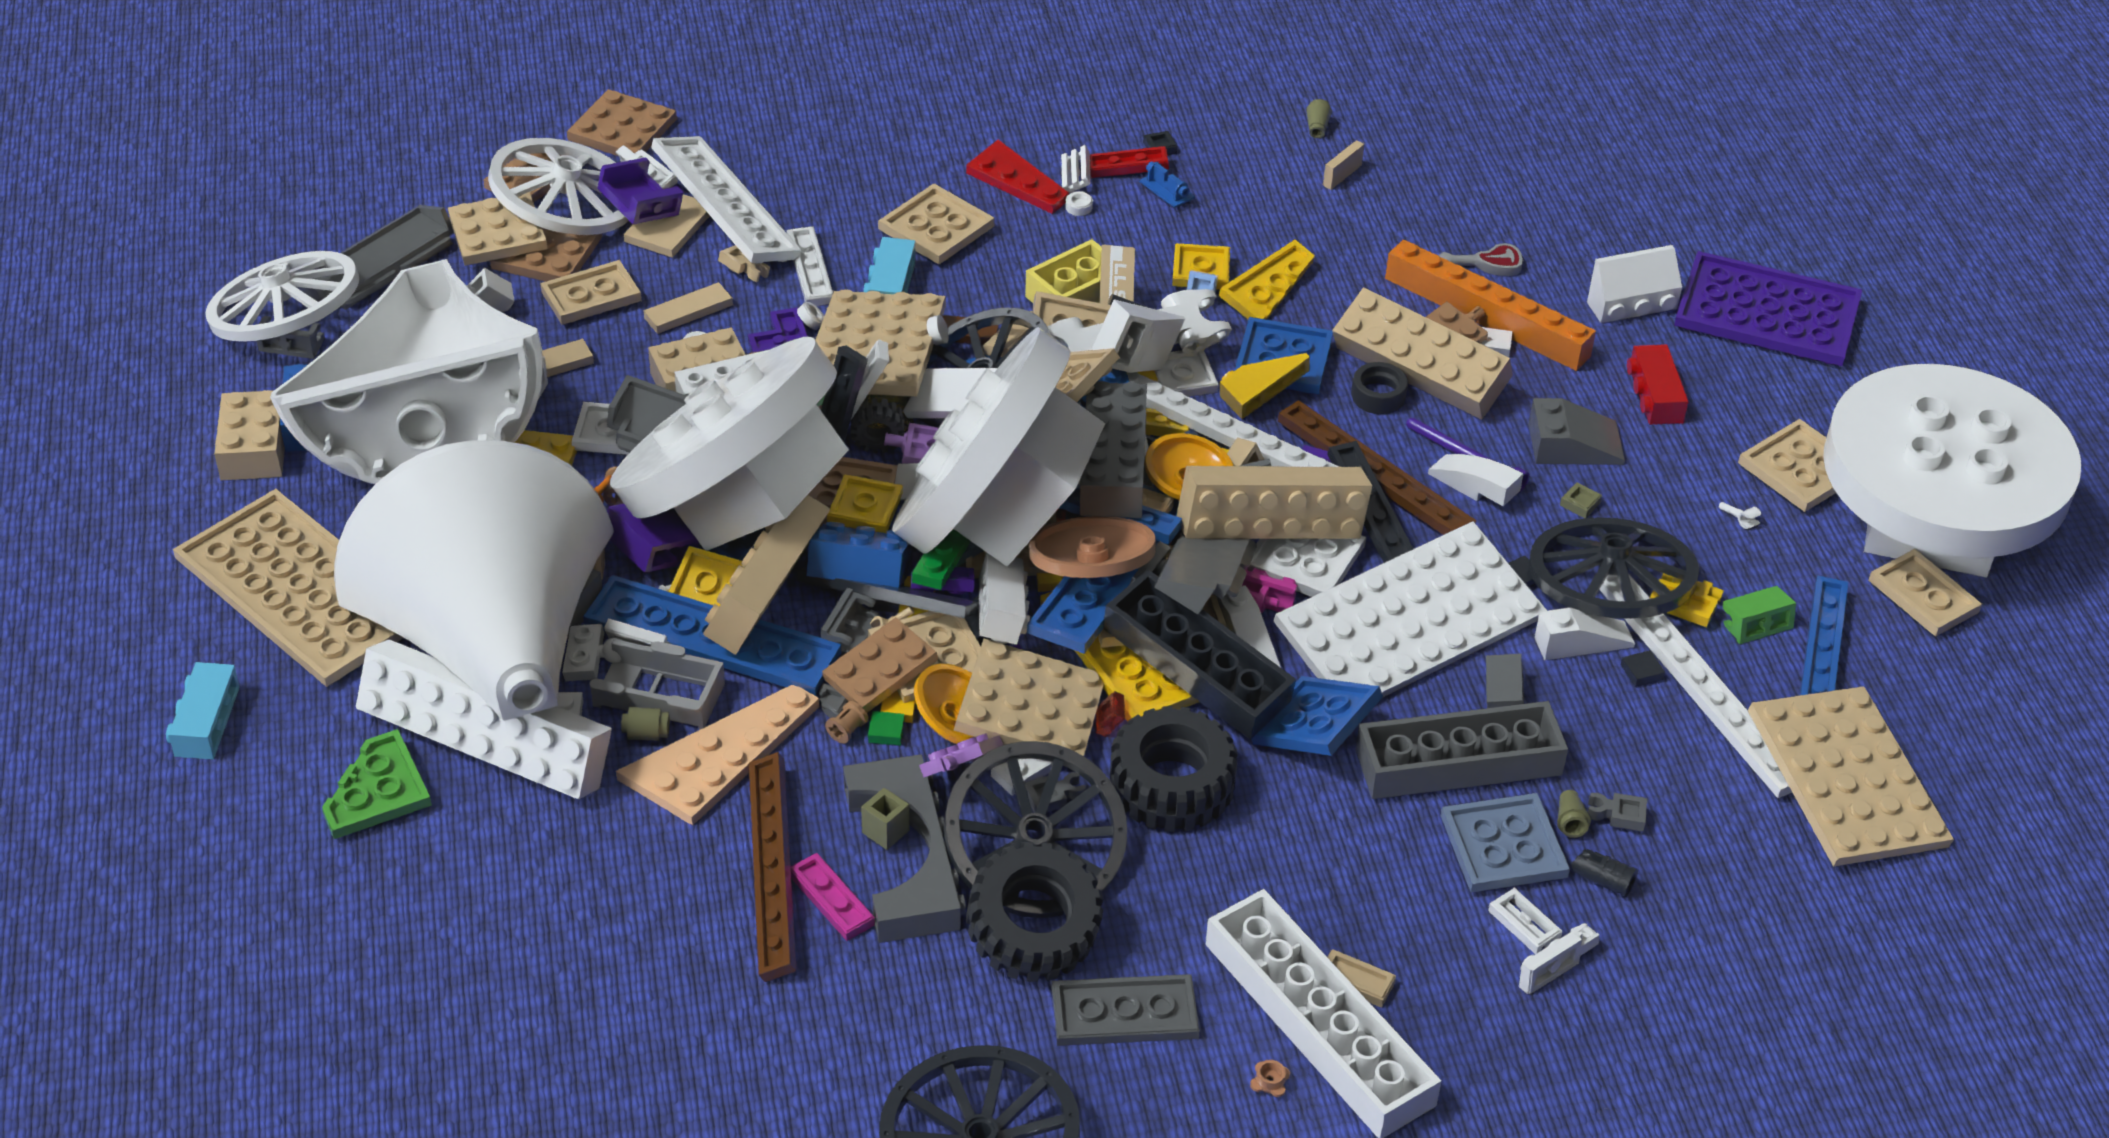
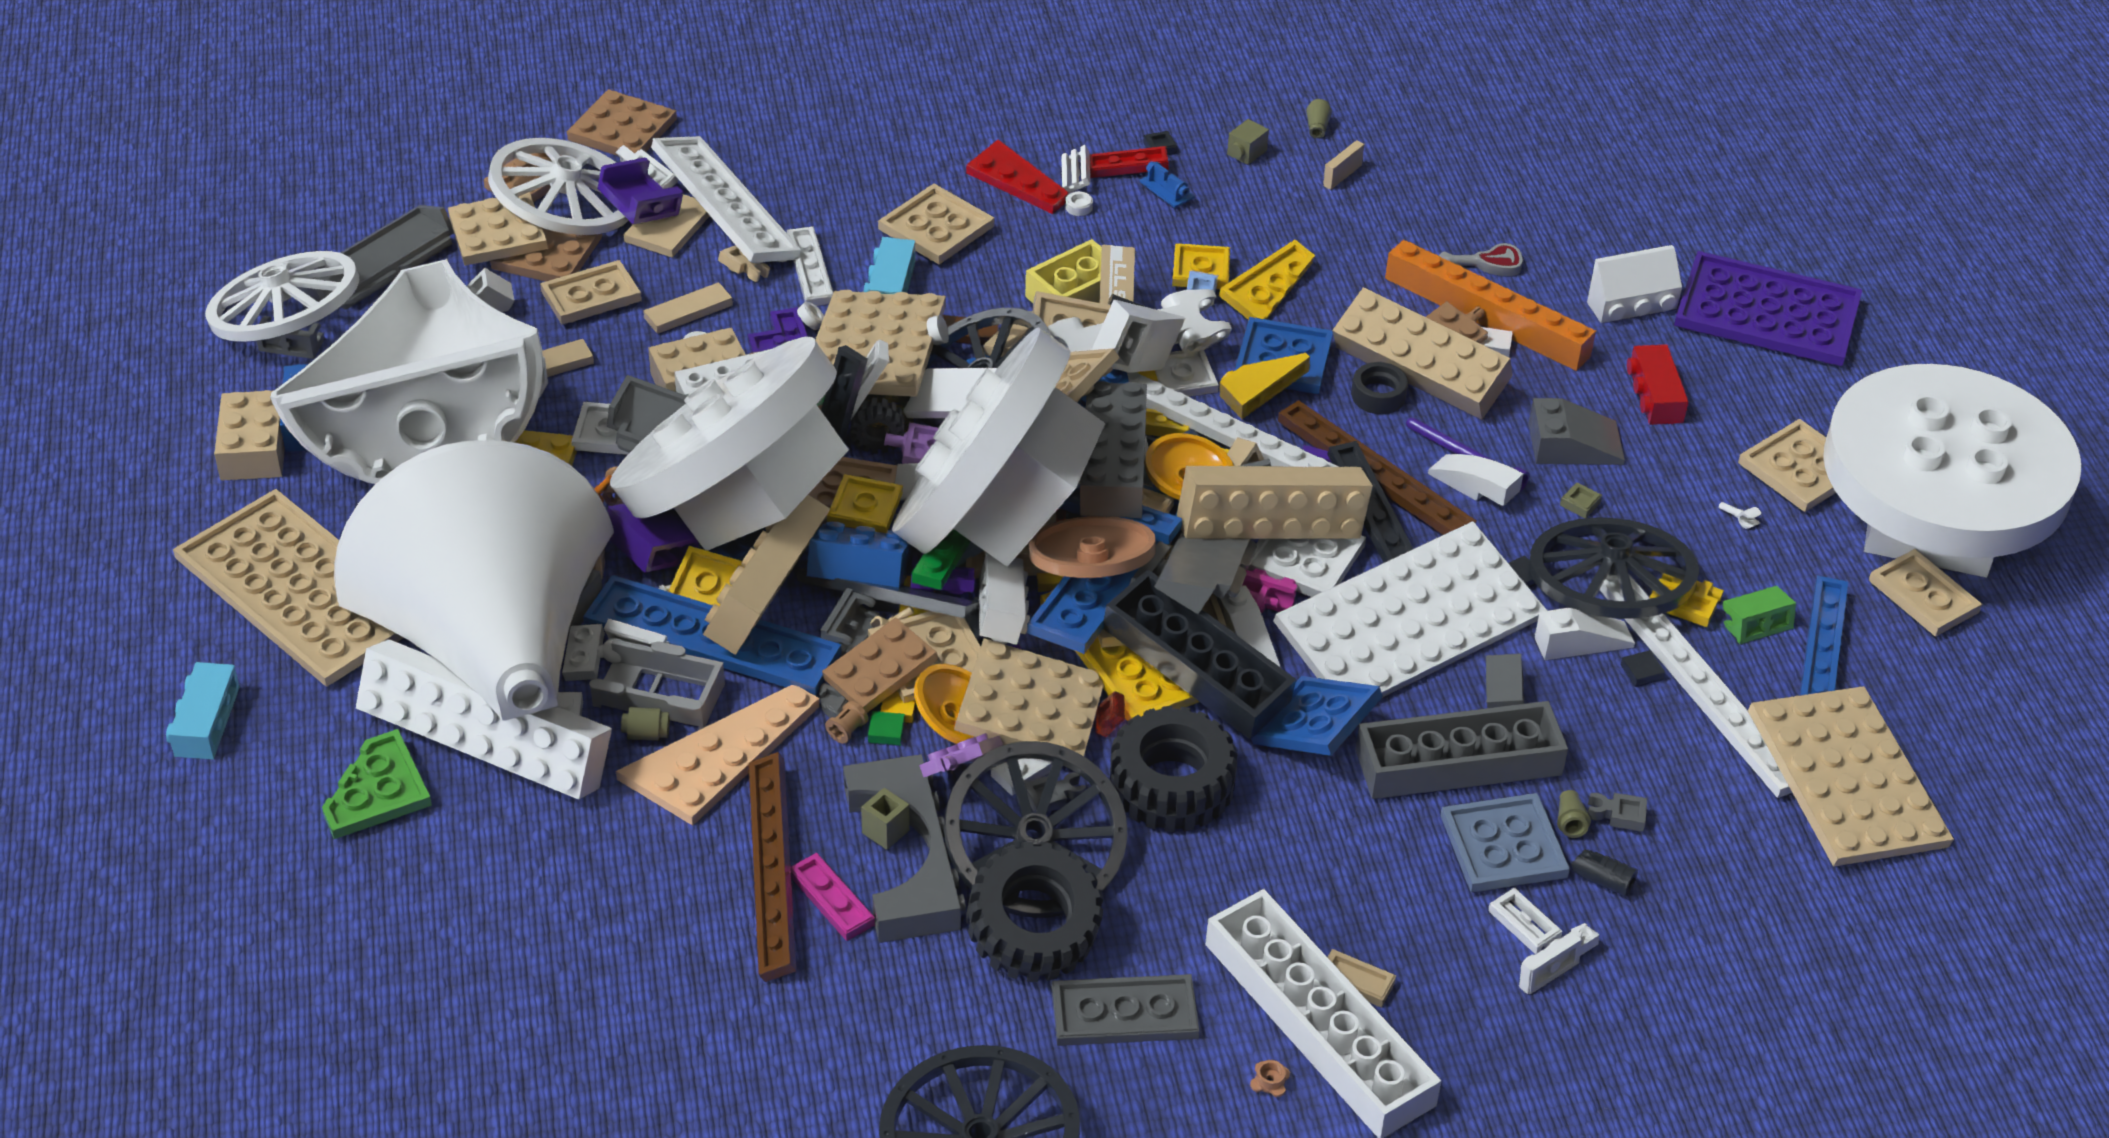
(1248, 141): none -> olive brick

